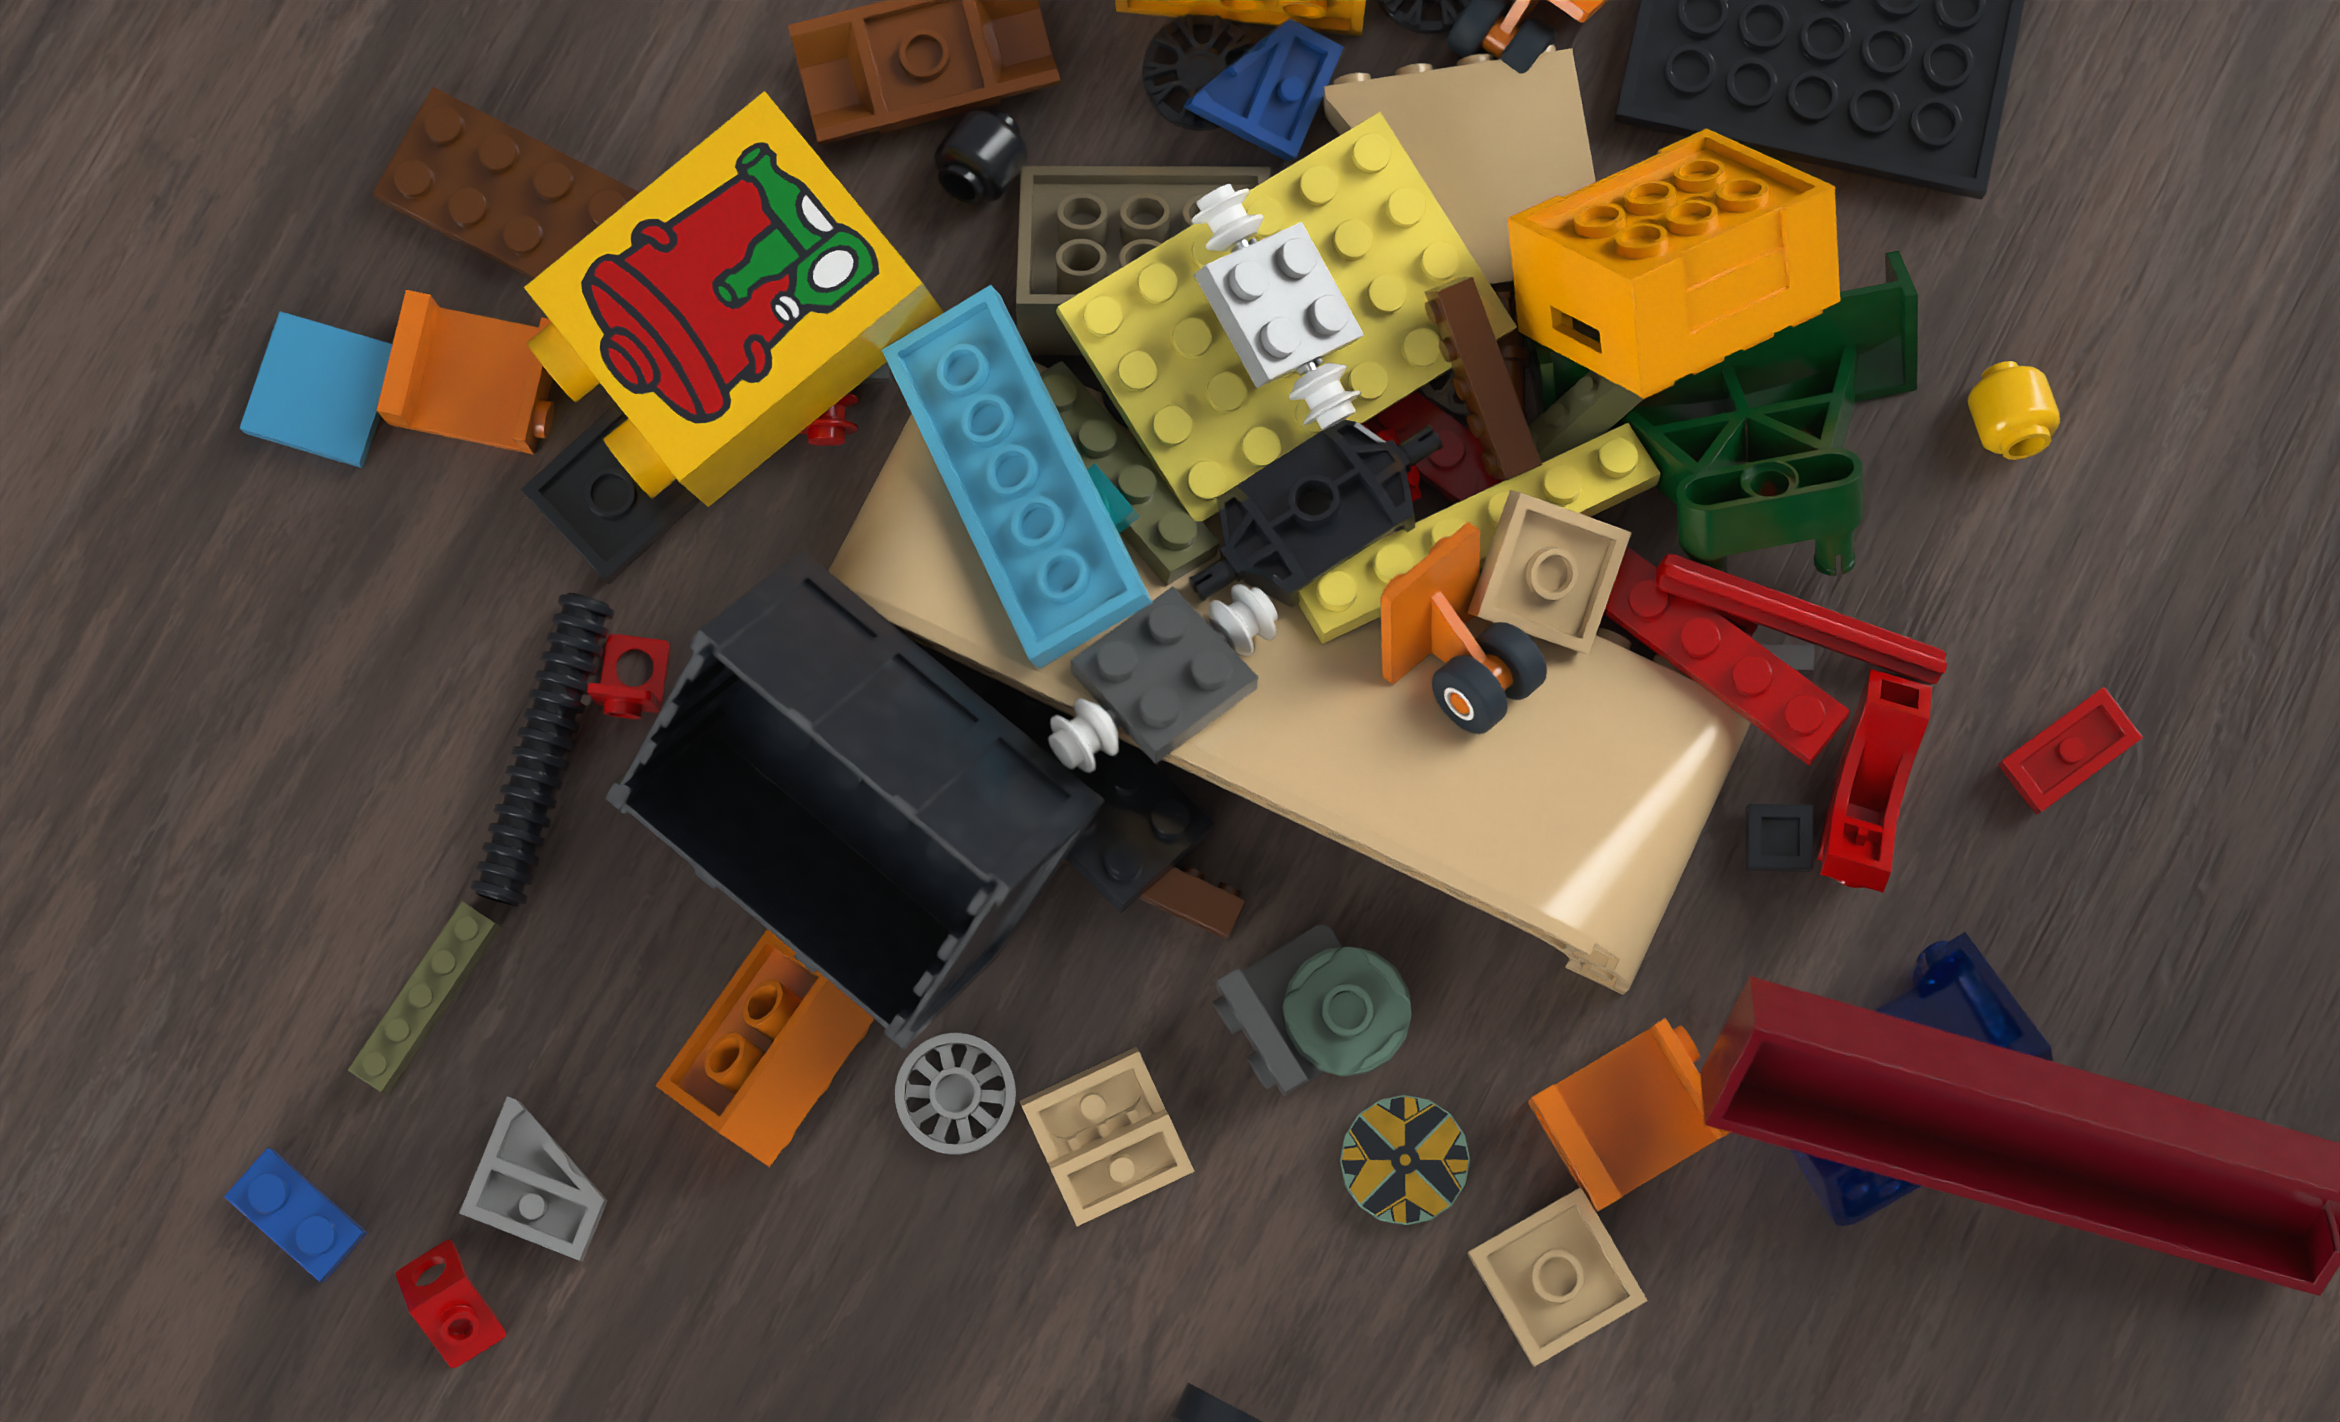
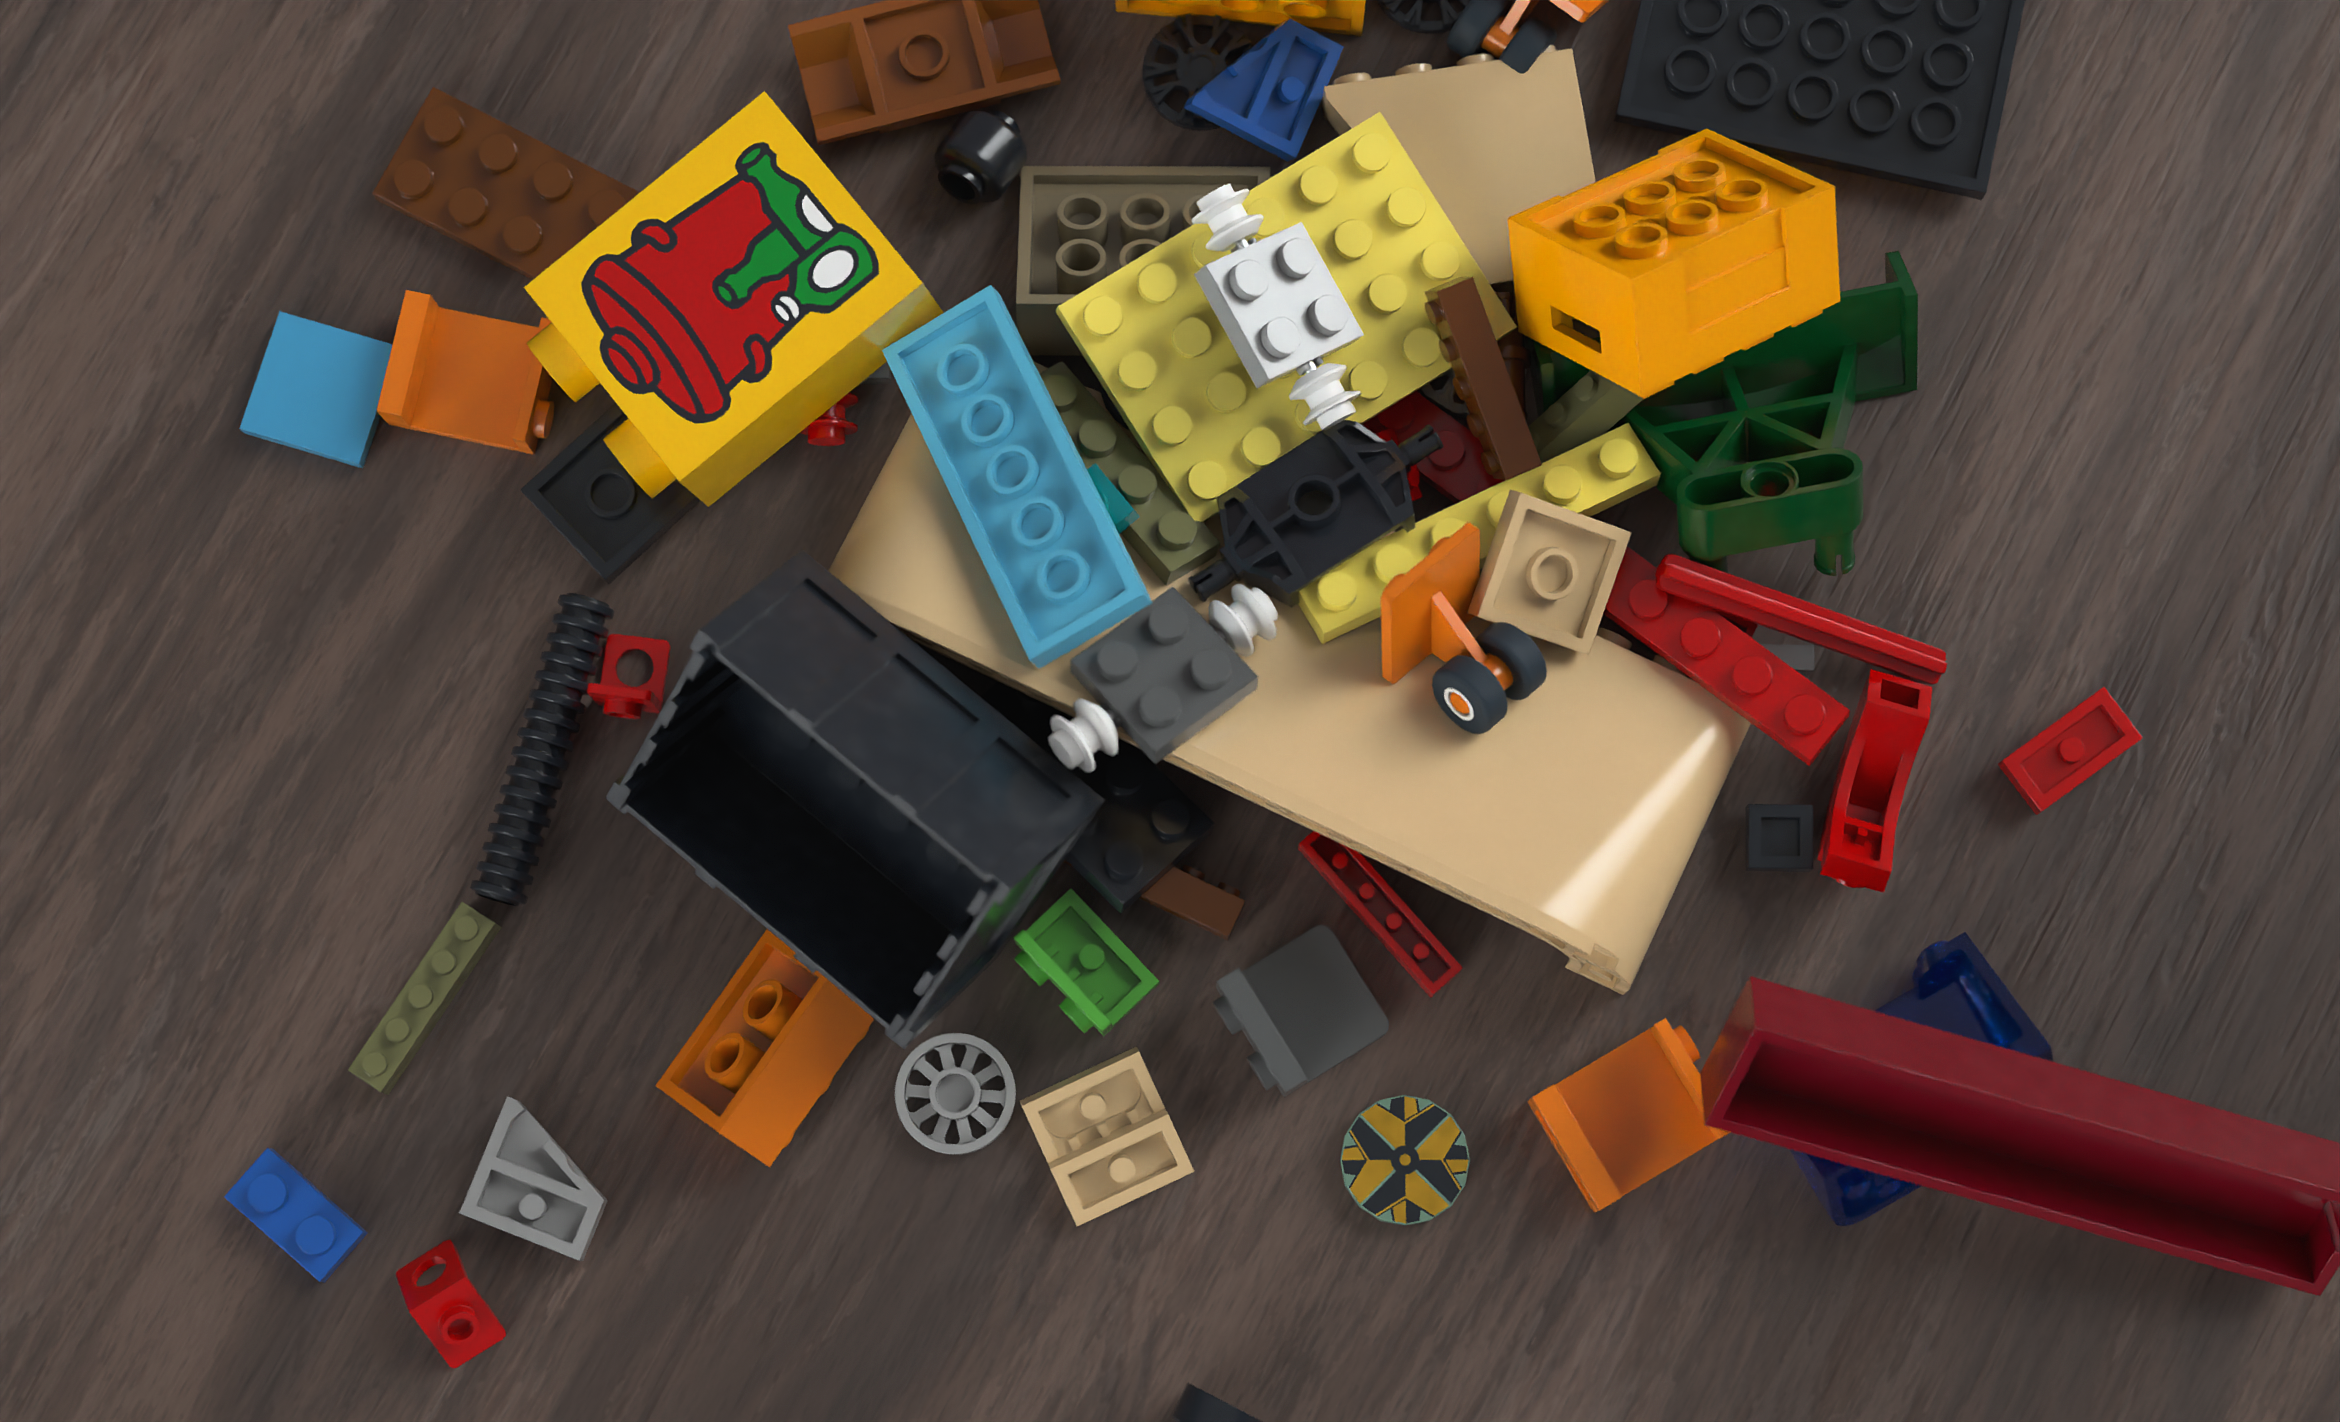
(1084, 963): none -> bright green bracket
(1347, 1011): sand green tile -> none
(1382, 911): none -> red piece
(1557, 1276): tan plate -> none
(2014, 410): yellow head -> none

